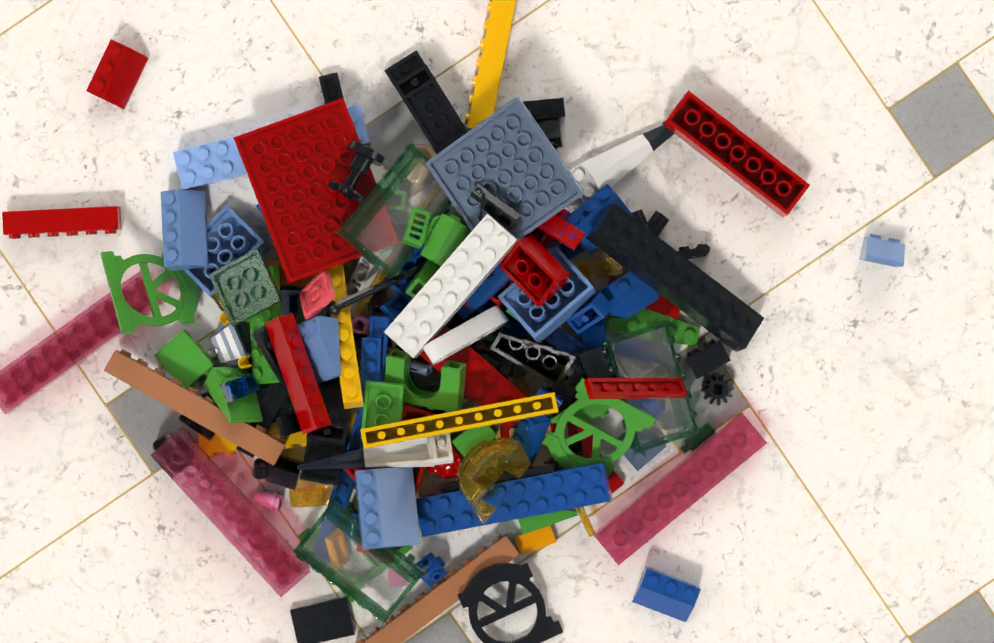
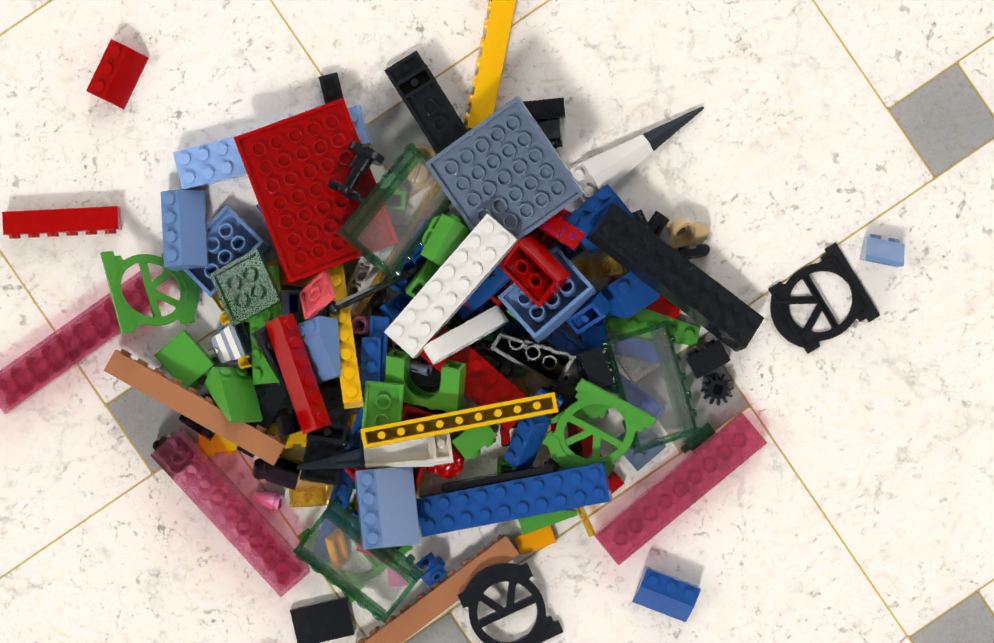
(239, 387): slope -> none
(417, 243): bright green slope -> none
(484, 466): clear yellow cylinder -> none
(495, 207): black hinge -> none
(634, 388): red plate -> none
(686, 233): none -> tan piece
(735, 154): red brick -> none
(781, 298): none -> black window

